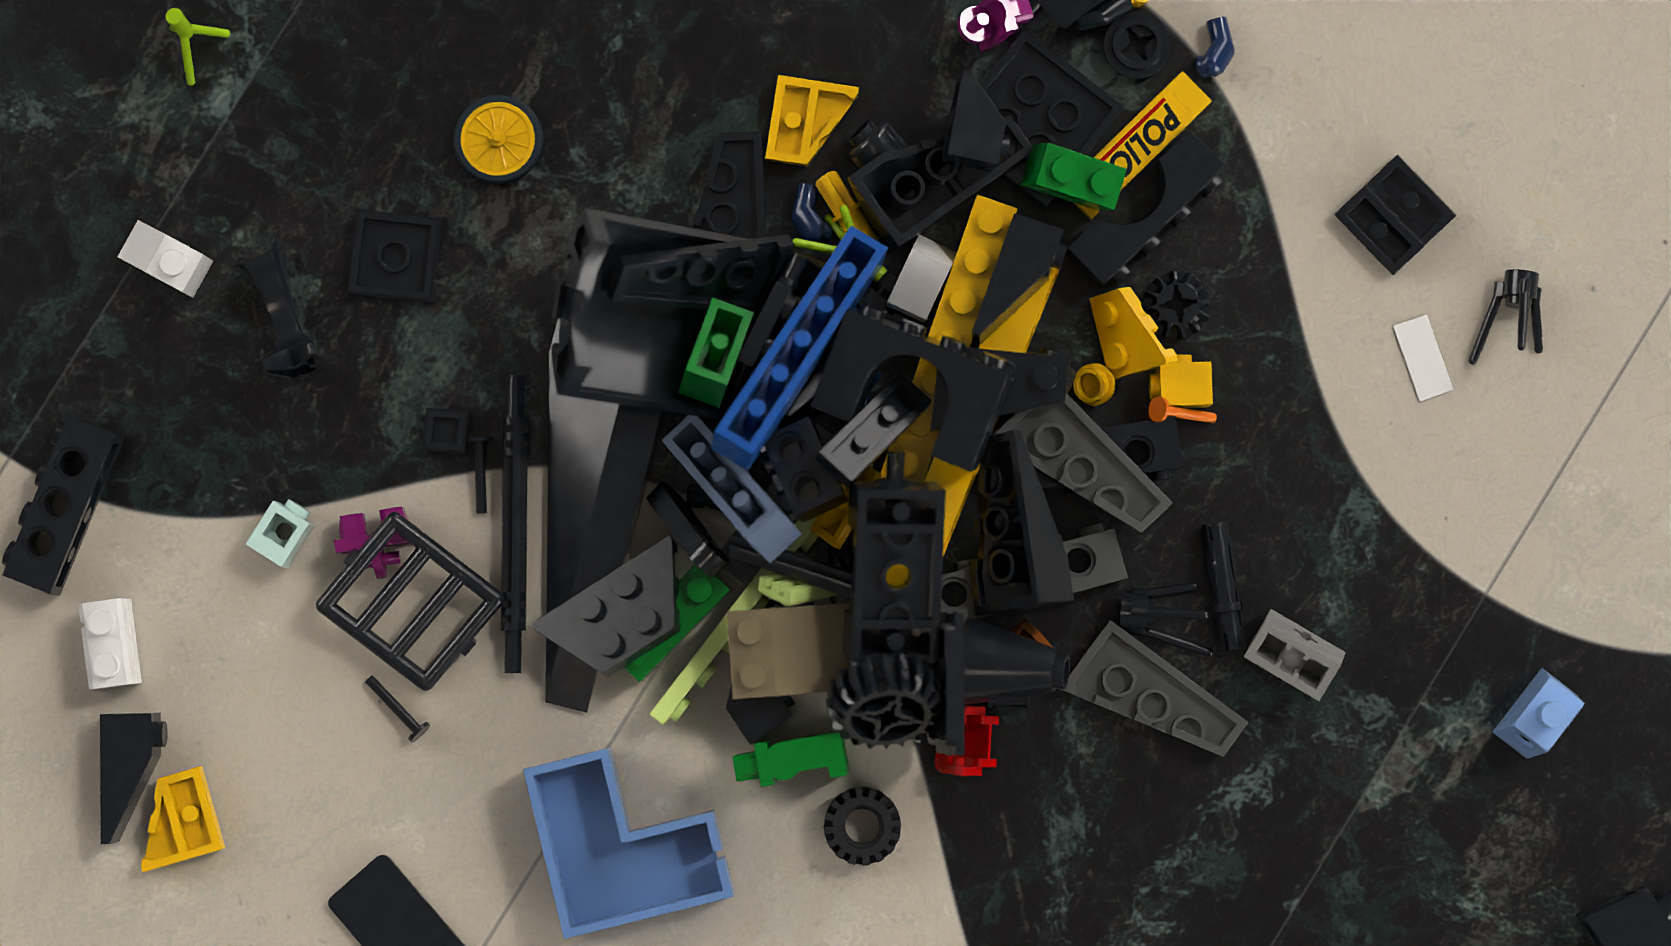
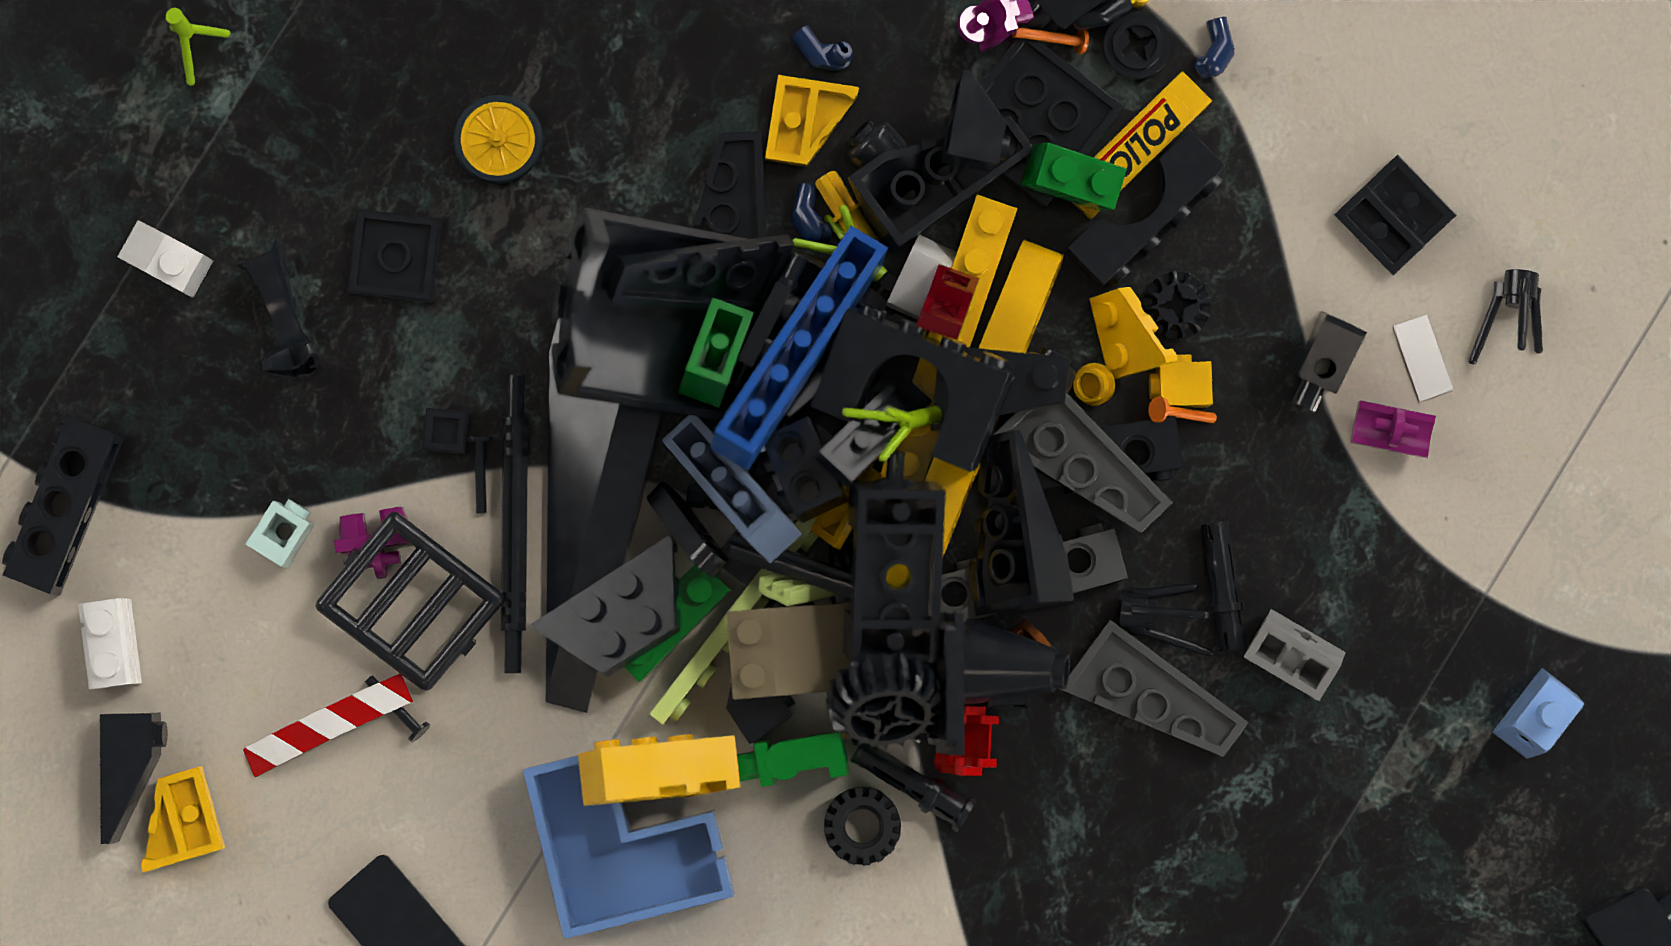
(327, 724): none -> sticker
(657, 770): none -> yellow wedge
(820, 54): none -> dark blue arm
(906, 420): none -> lime plant
(929, 793): none -> black pin
(947, 302): none -> dark red slope
(1020, 271): black slope -> none
(1079, 41): none -> orange pin
(1332, 340): none -> black torso
(1392, 429): none -> magenta hips

